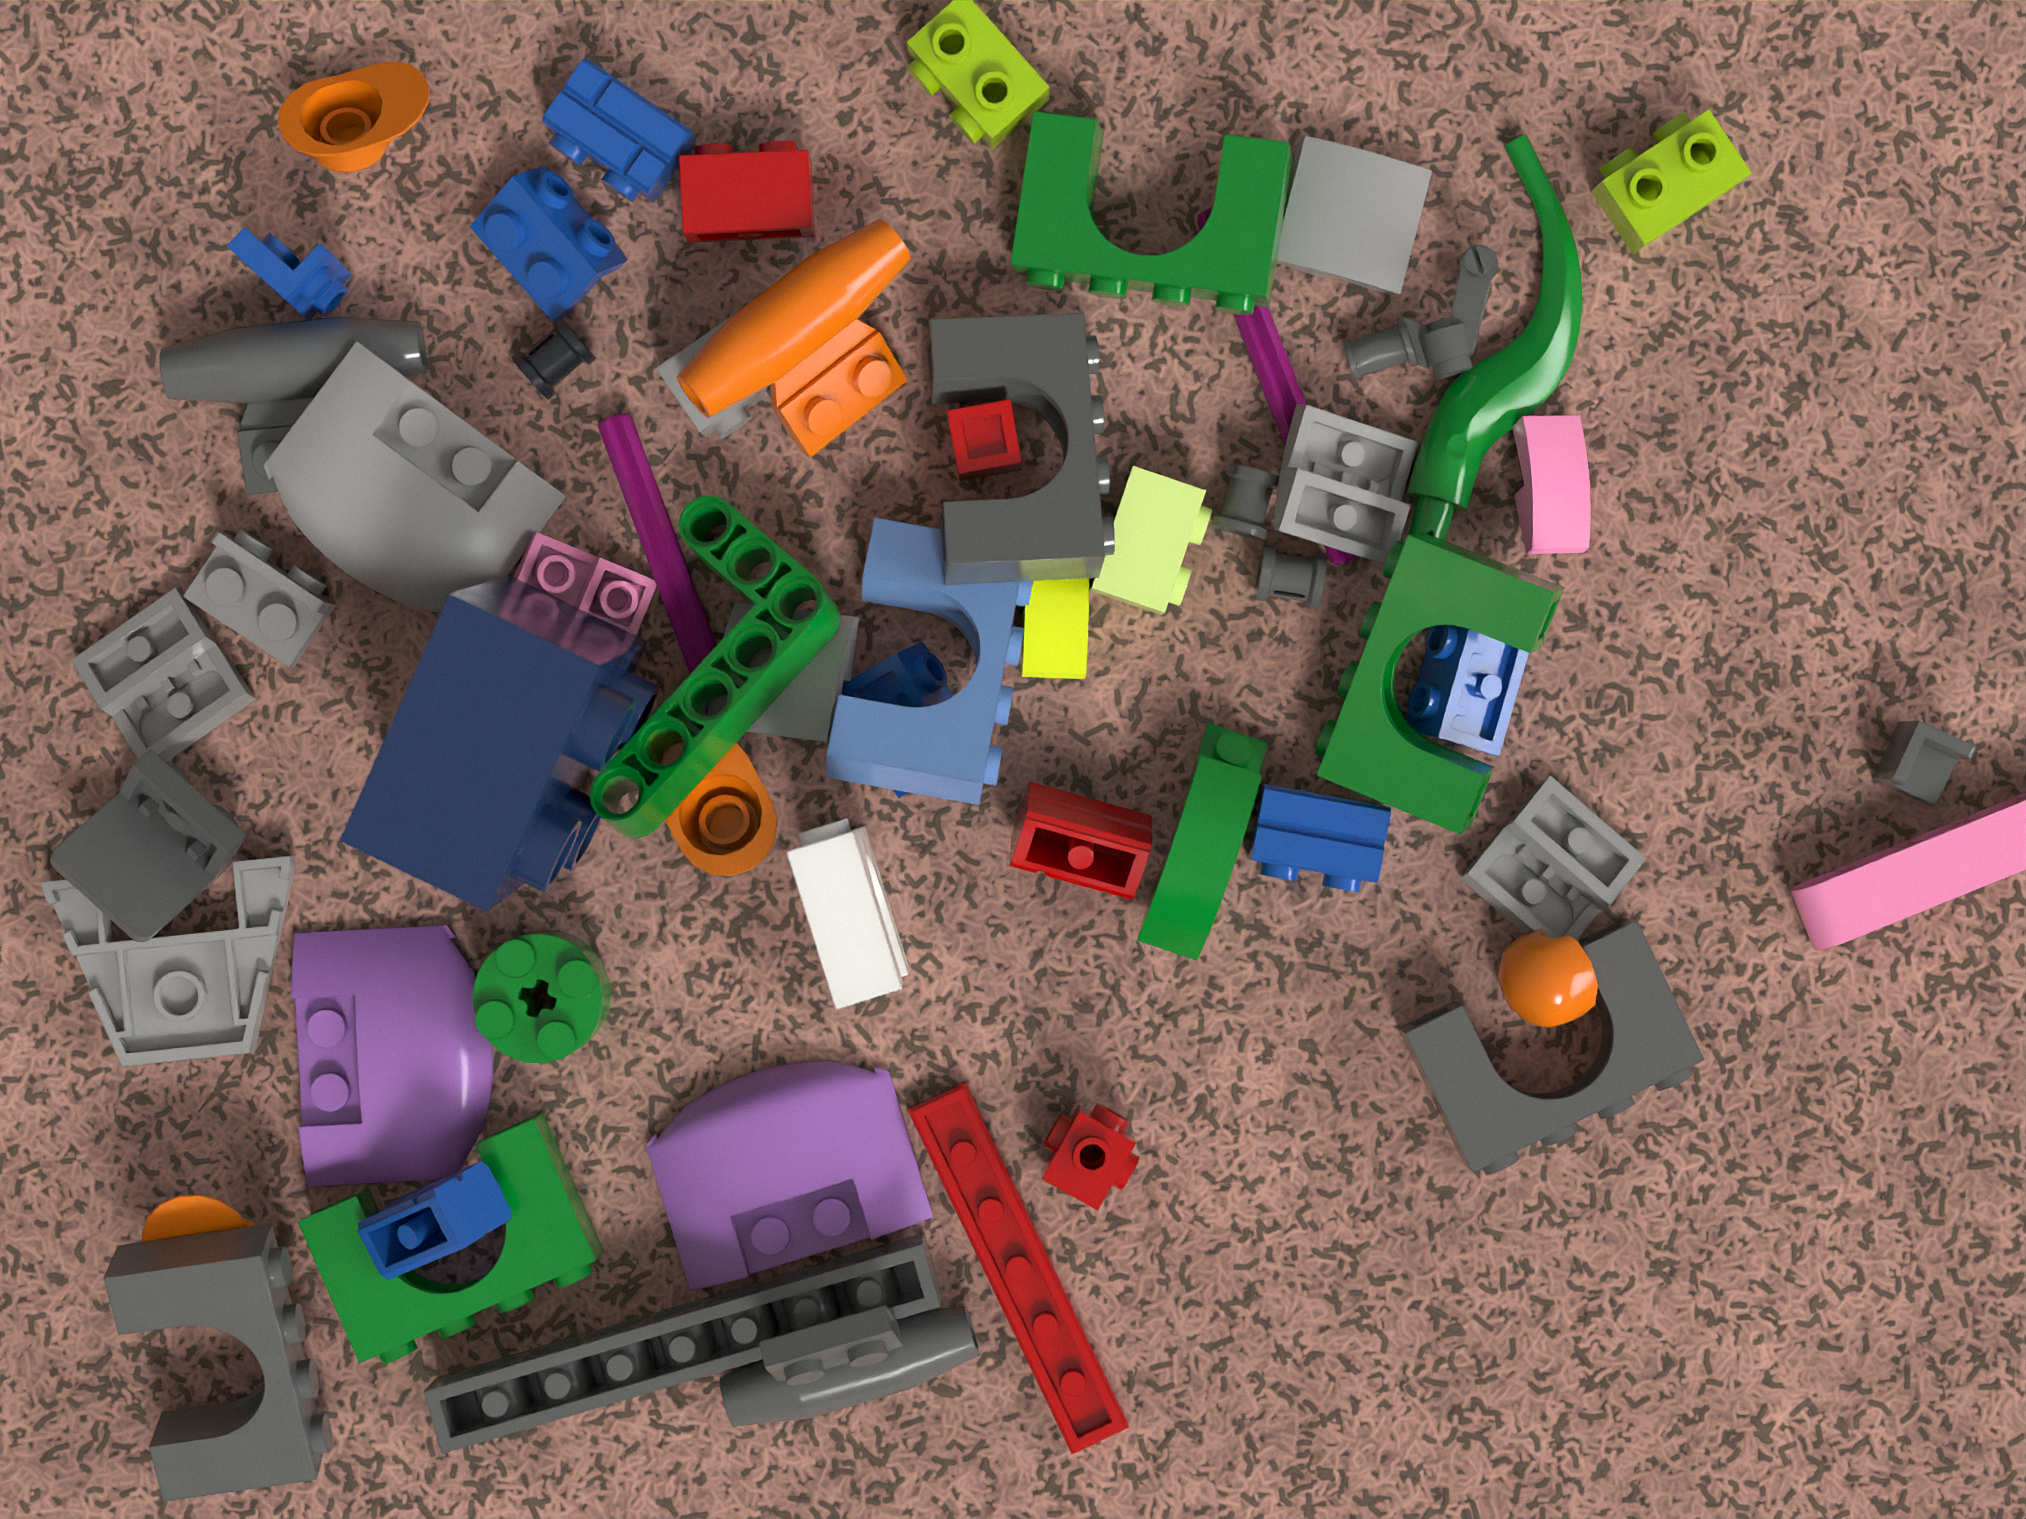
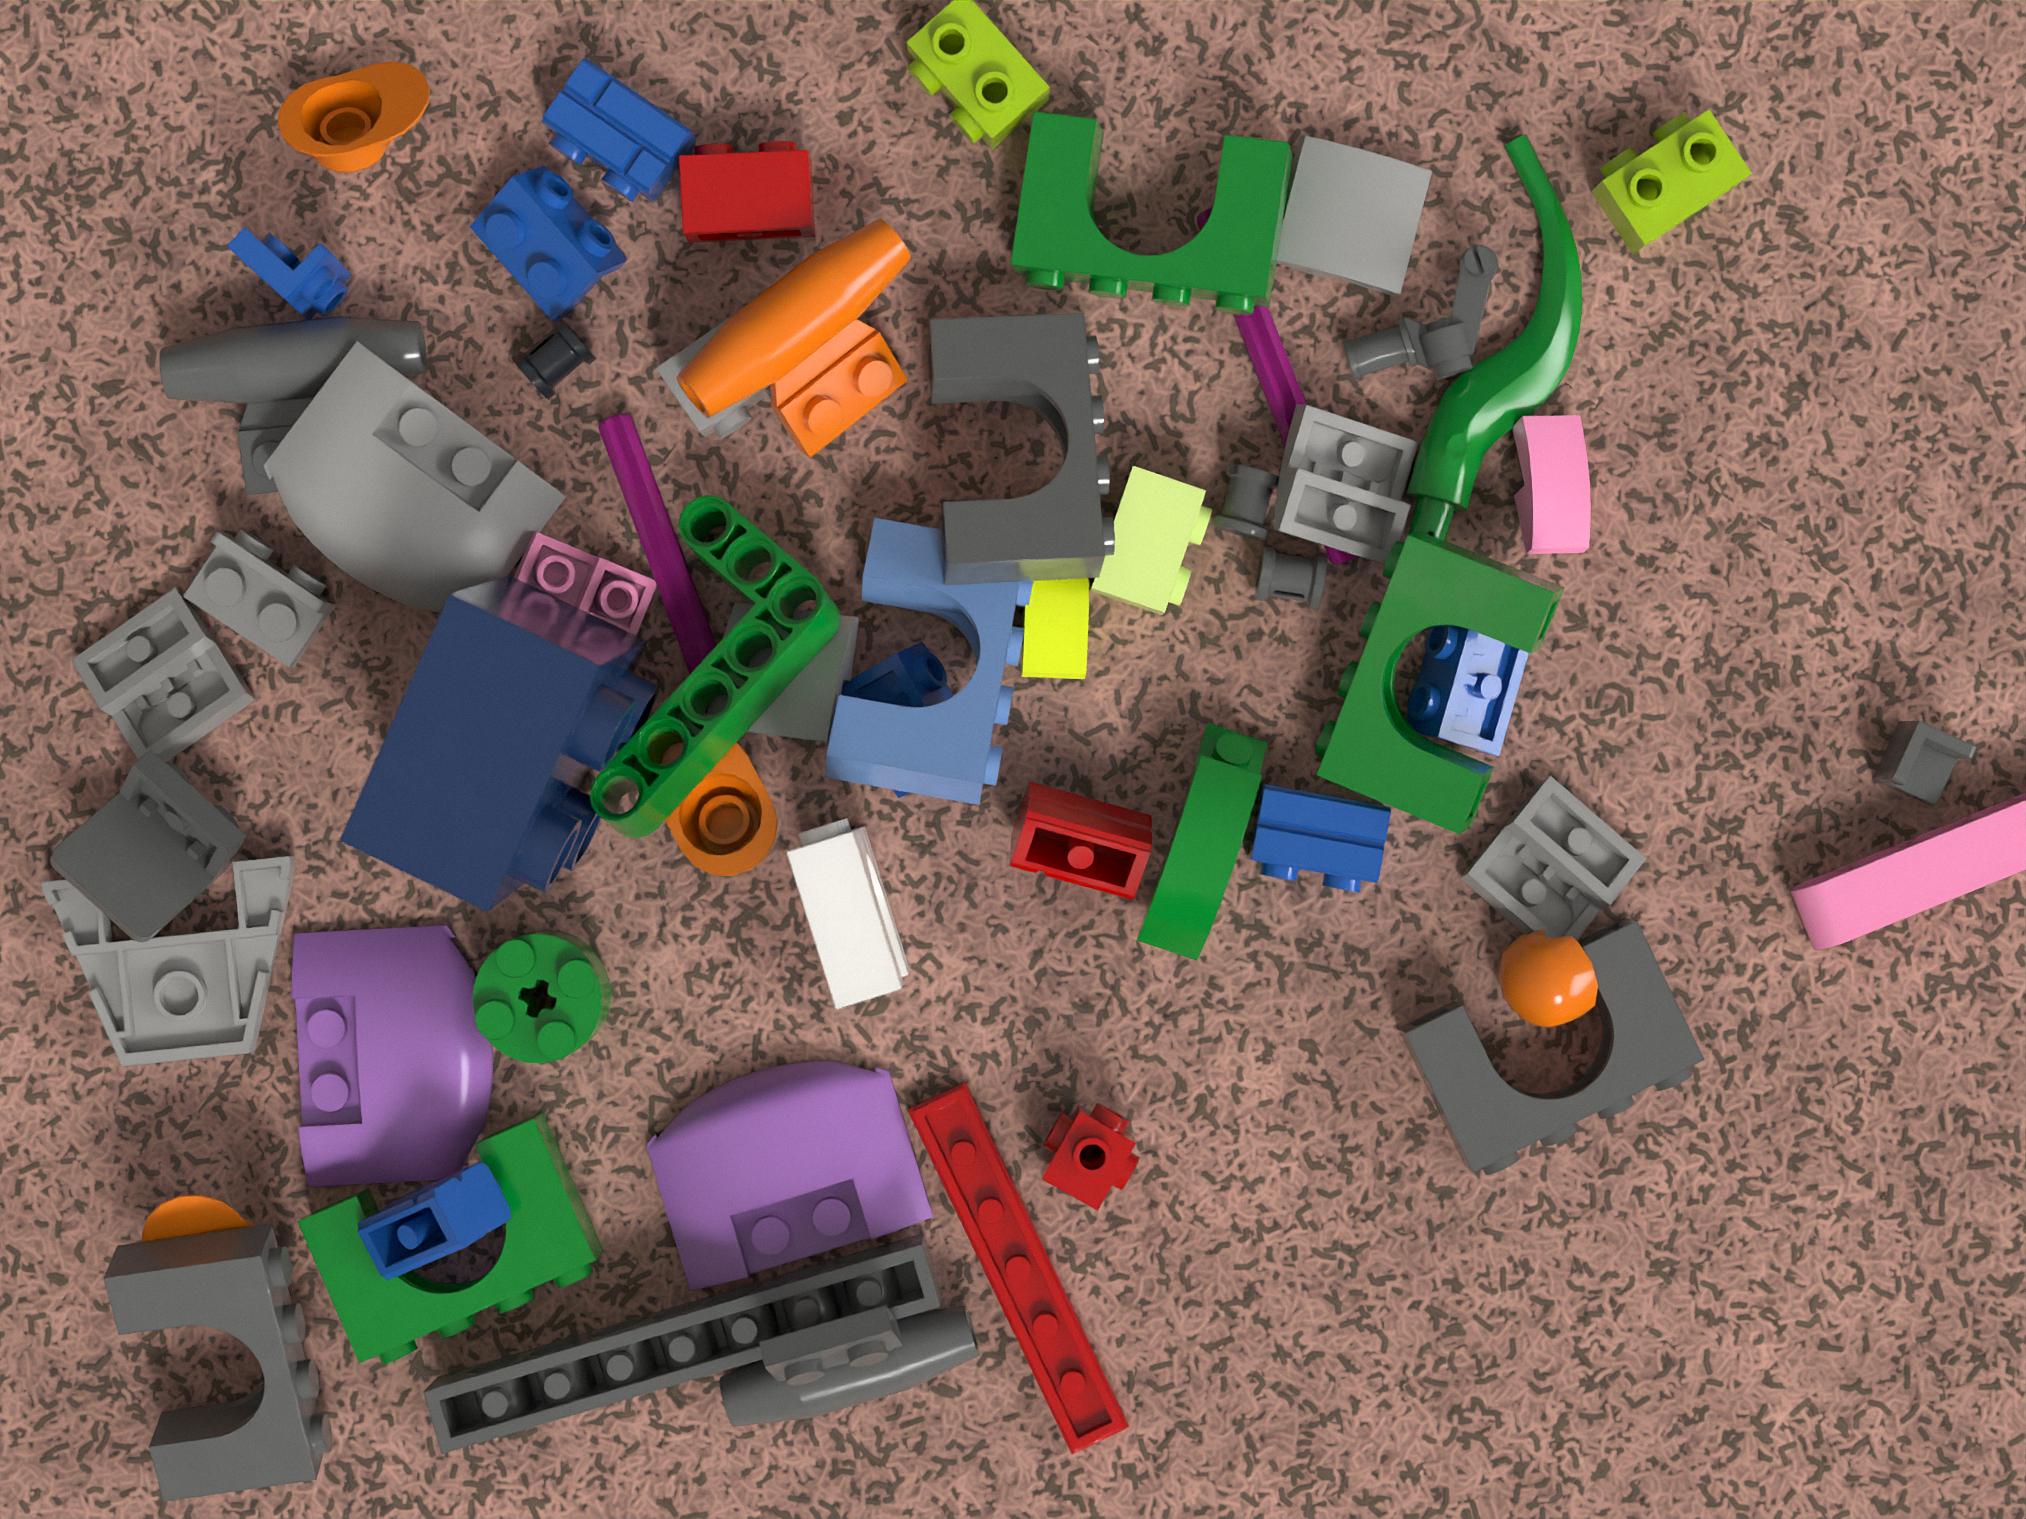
(984, 440): red panel -> none

